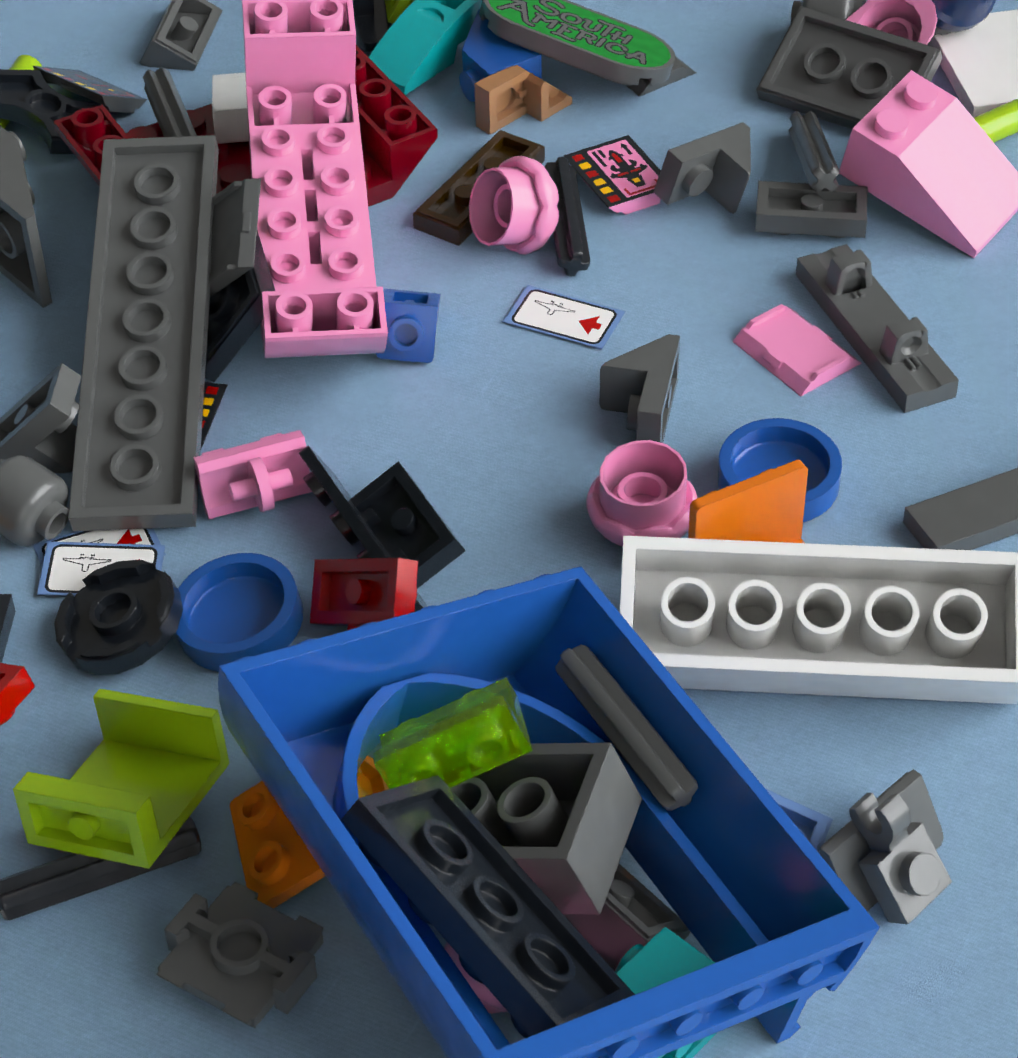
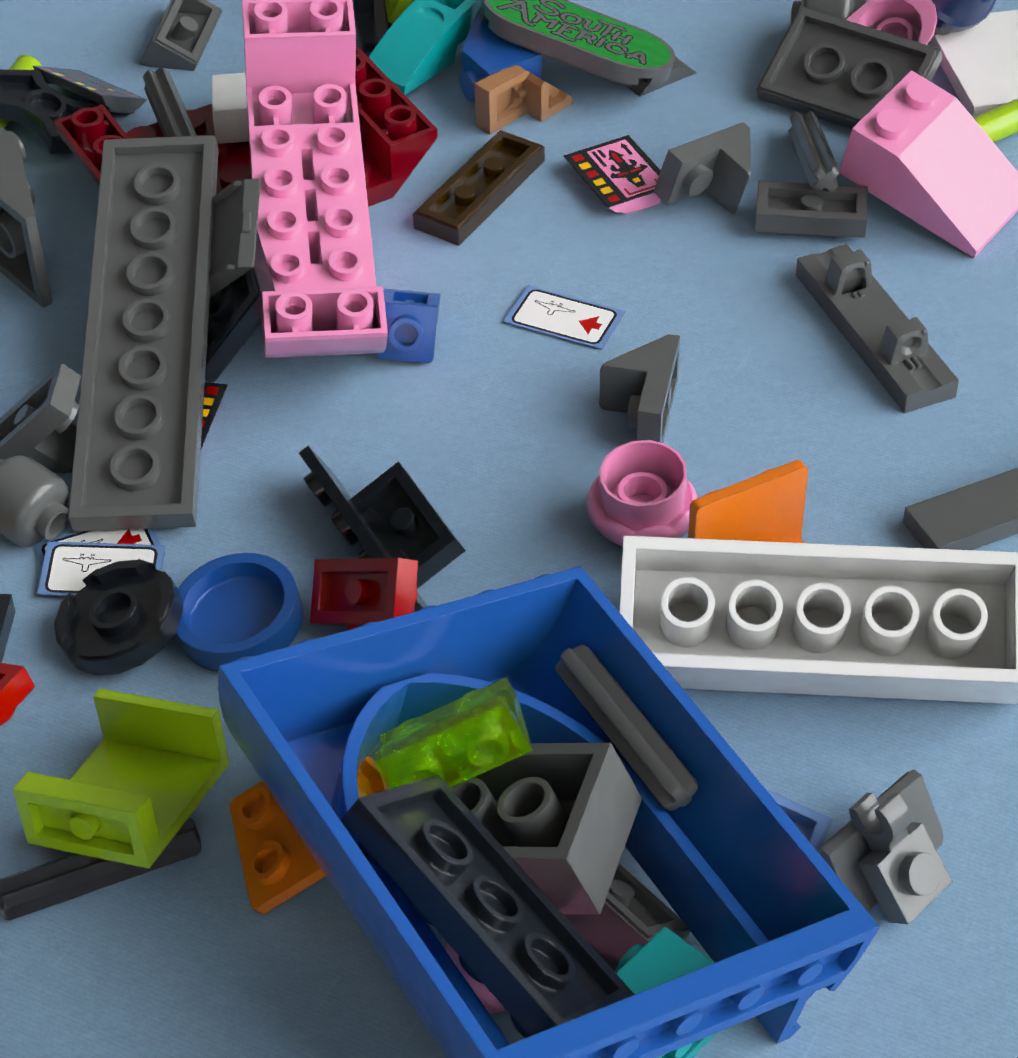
(241, 954): dark grey piece -> none
(252, 474): bright pink hips -> none
(514, 205): bright pink piece -> none
(570, 232): black axle -> none
(779, 441): blue piece -> none
(794, 349): bright pink piece -> none

